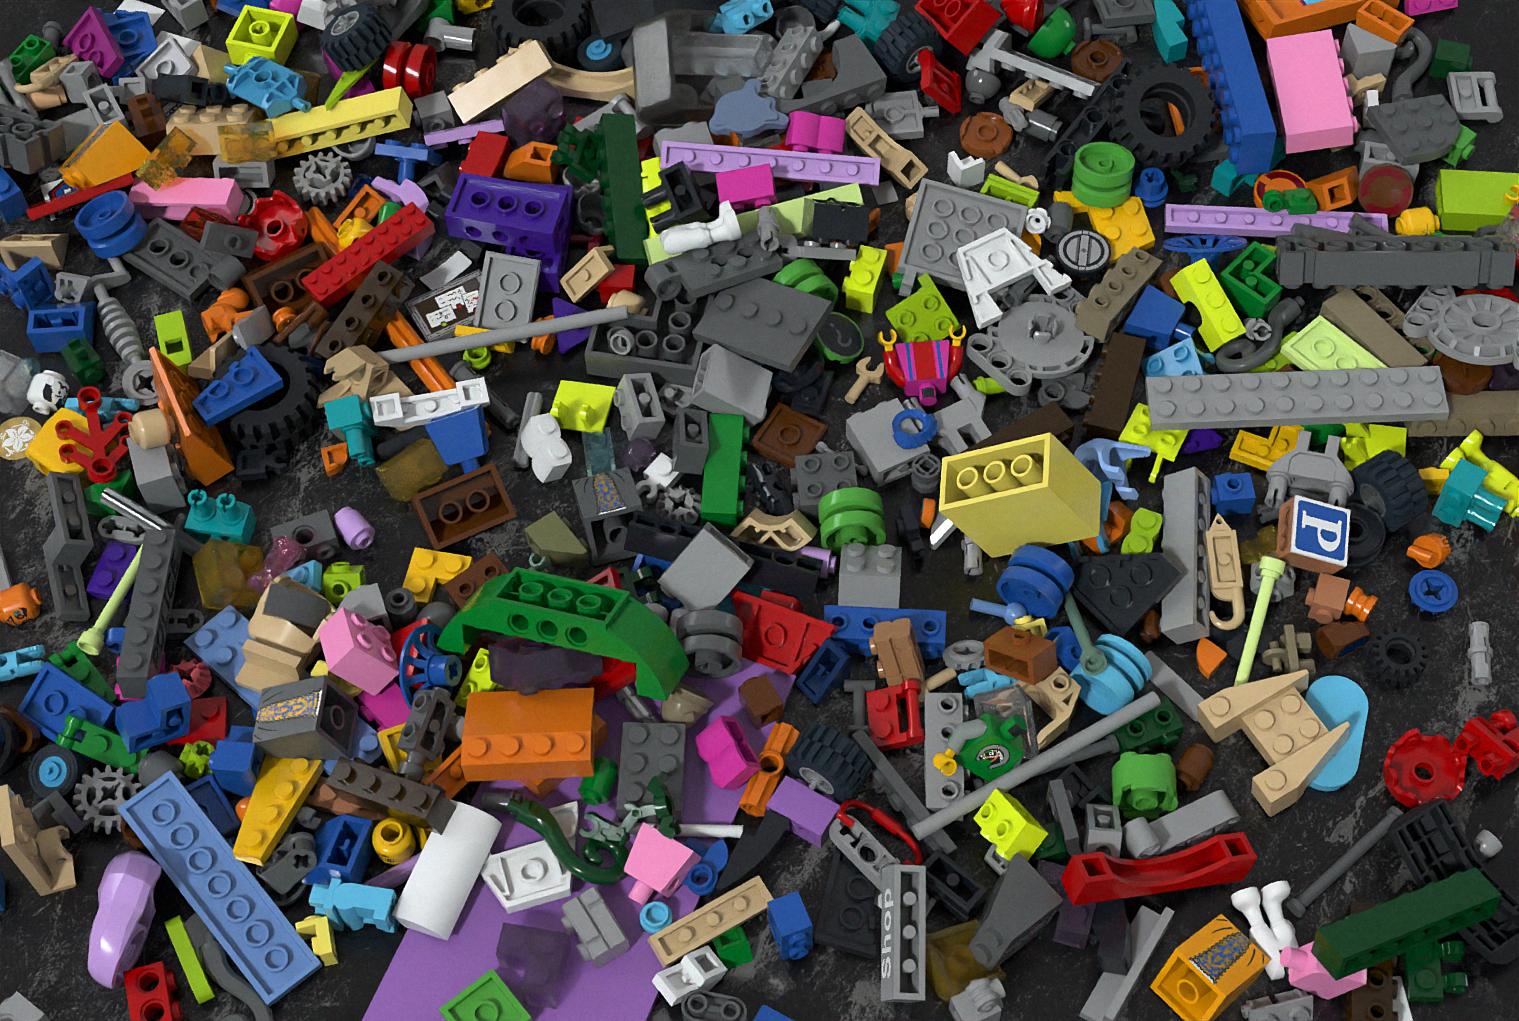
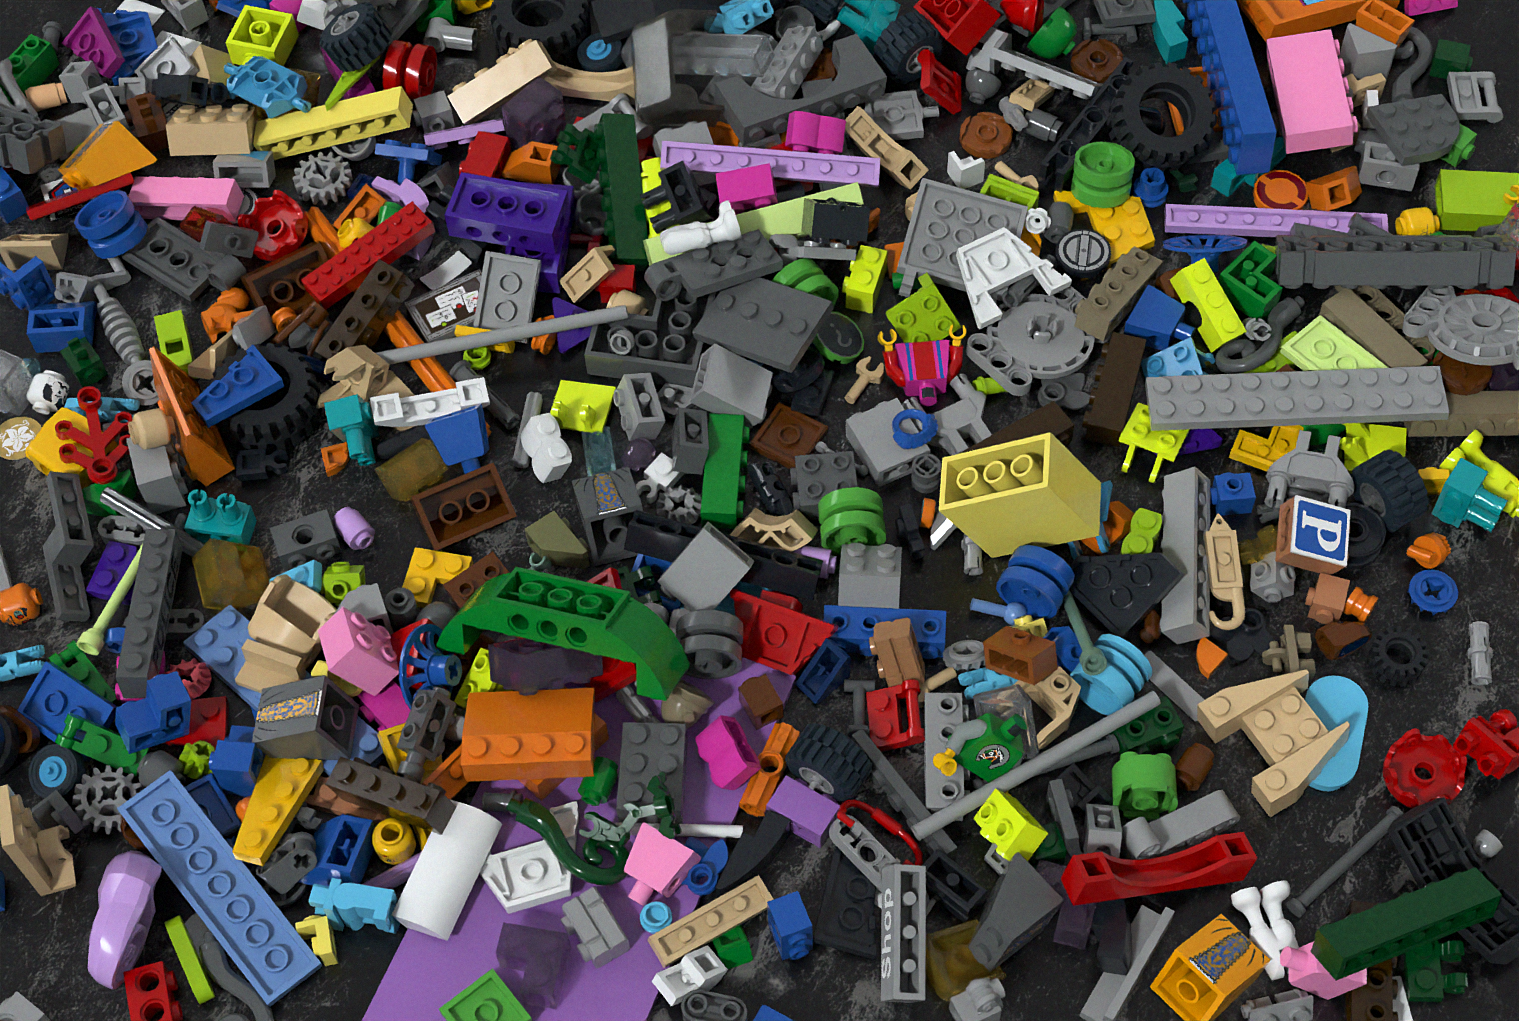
(47, 74): tan plate -> none
(166, 158): clear yellow brick -> none
(247, 142): clear yellow brick -> none
(279, 559): clear pink animal -> none
(295, 606): dark grey slope -> none
(746, 112): sand blue tile -> none
(768, 228): light grey pin -> none
(885, 193): light grey sticker -> none
(1107, 462): light blue piece -> none
(1270, 571): yellowish green piece -> none
(1296, 201): green plate -> none
(1385, 190): reddish brown tile -> none

